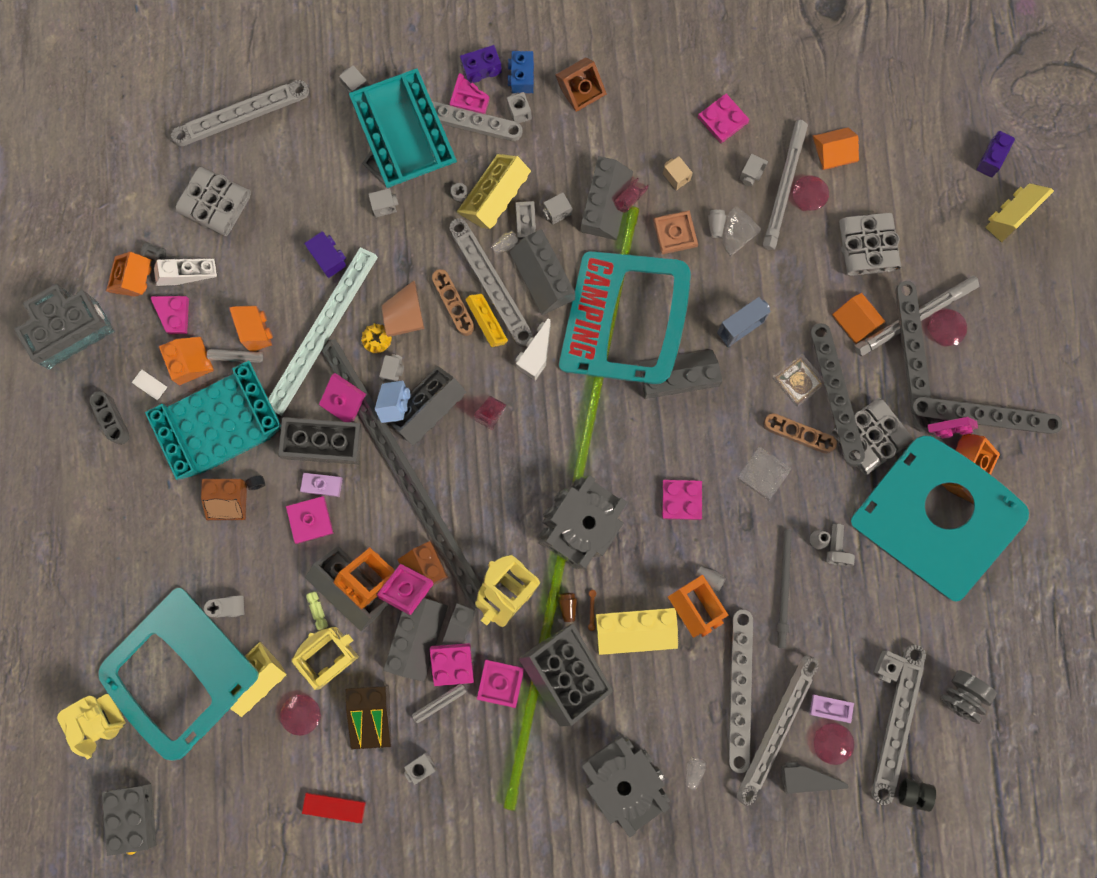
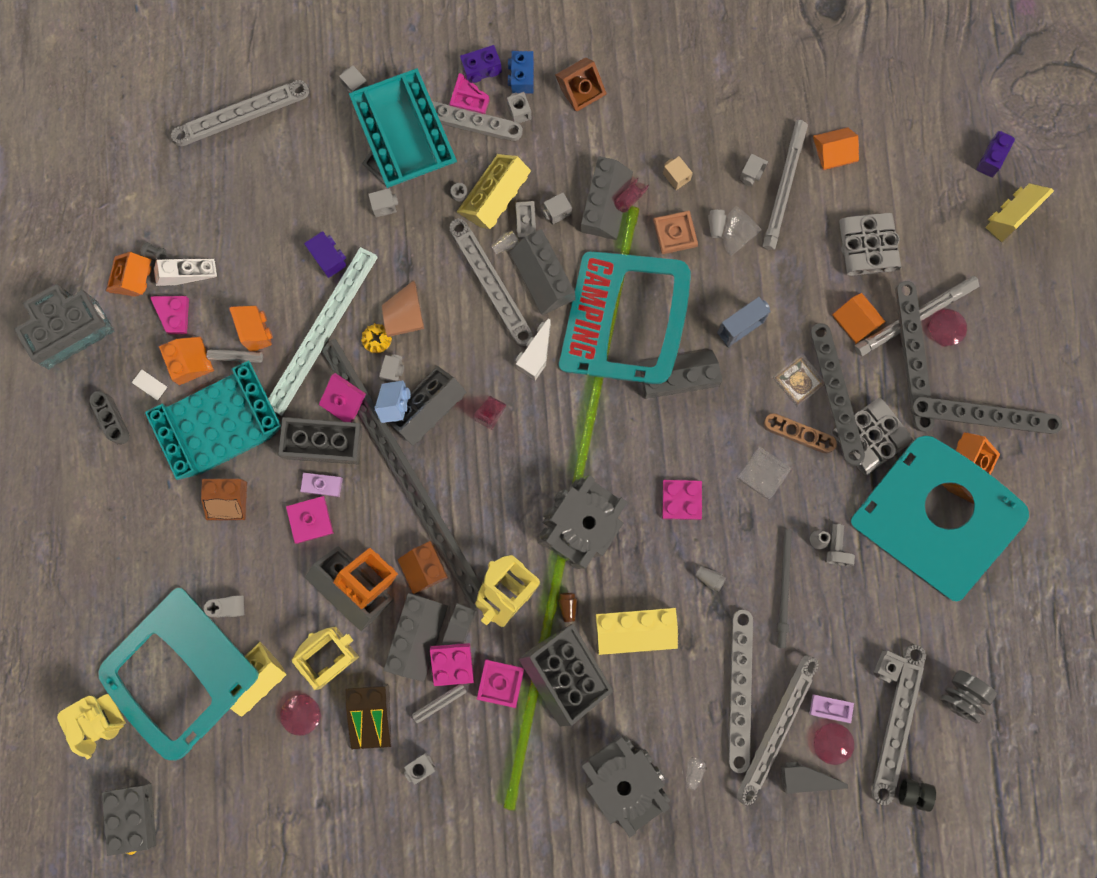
(209, 187): light grey connector -> none
(255, 482): black axle -> none
(317, 611): yellowish green axle -> none
(334, 807): red tile -> none
(405, 589): dark pink plate -> none
(451, 303): medium nougat beam -> none
(486, 320): yellow plate -> none
(592, 593): dark orange hinge -> none
(688, 611): orange window -> none
(723, 118): dark pink plate -> none
(810, 193): clear pink dish -> none
(947, 428): dark pink plate -> none

